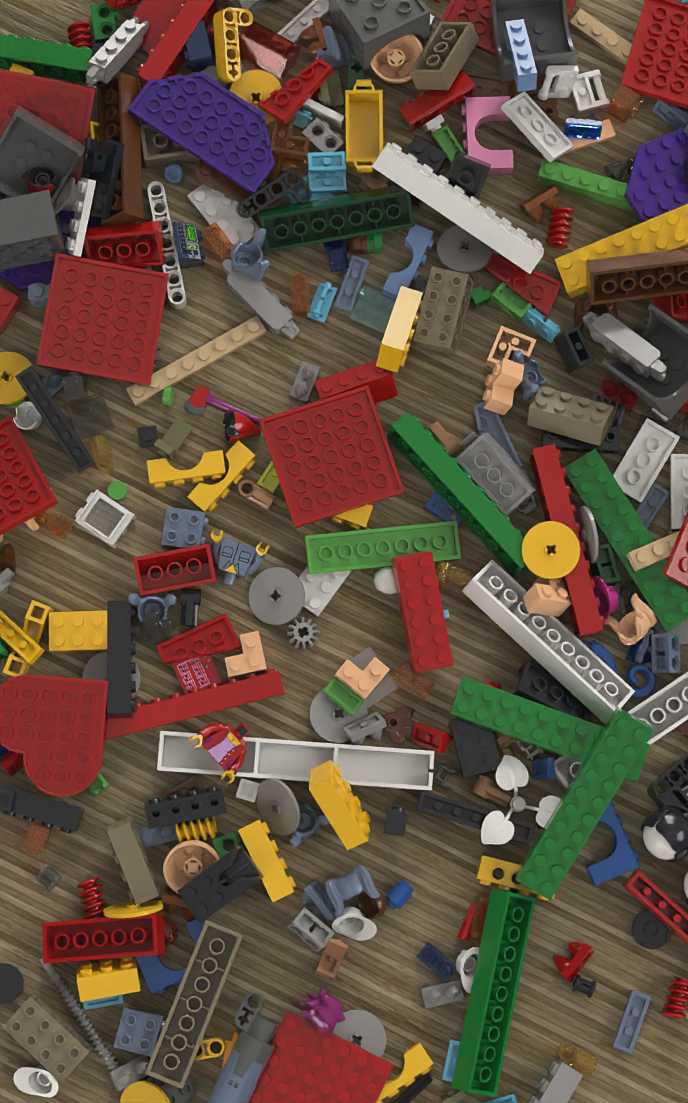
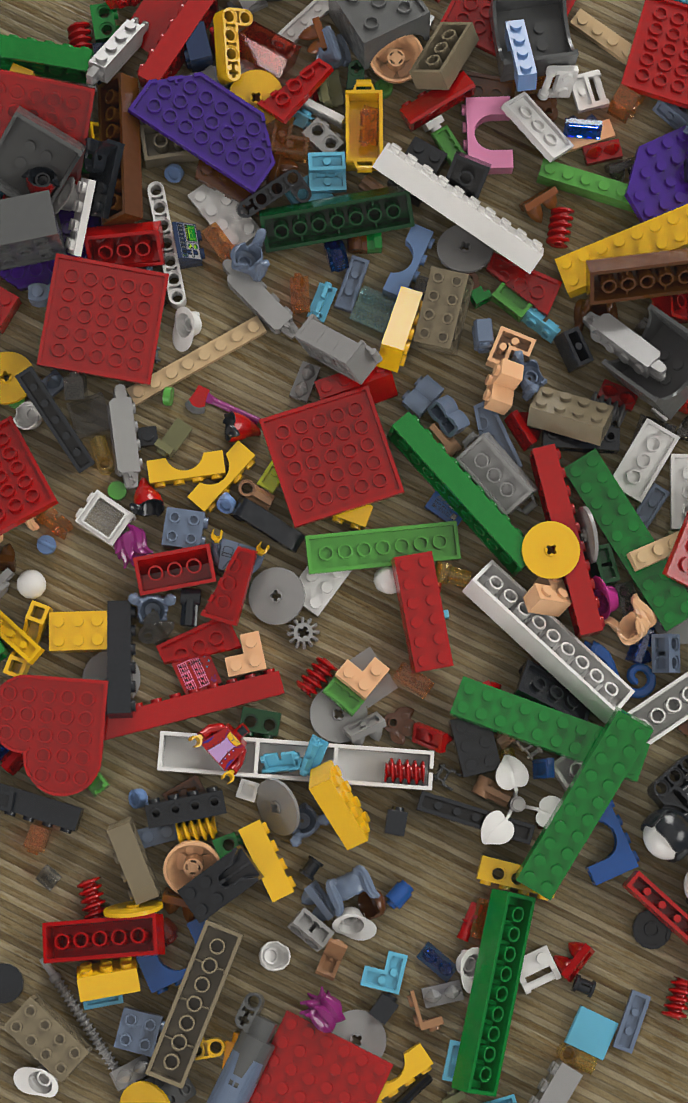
(31, 584): none -> white hair
(46, 544): none -> medium blue tile
(123, 437): none -> light grey hinge
(131, 545): none -> magenta hair
(137, 798): none -> medium blue tile
(147, 500): none -> hat
(186, 326): none -> white piece
(226, 503): none -> medium blue tile
(229, 596): none -> red wing
(261, 717): none -> dark green brick
(267, 524): none -> black beam
(274, 956): none -> white hair
(289, 761): none -> medium azure hinge
(311, 868): none -> black bush
(313, 755): none -> medium azure hinge
(315, 676): none -> red piece
(337, 351): none -> light grey container
(369, 121): none -> clear orange hinge
(384, 1007): none -> black brick
(385, 86): none -> bright green tile
(389, 978): none -> medium azure plate
(404, 771): none -> red piece
(422, 396): none -> sand blue brick
(431, 1023): none -> medium nougat bracket
(450, 418): none -> sand blue brick
(482, 335): none -> sand blue brick
(518, 426): none -> red tile
(535, 962): none -> white plate
(591, 1032): none -> medium azure slope
(602, 152): none -> red tile

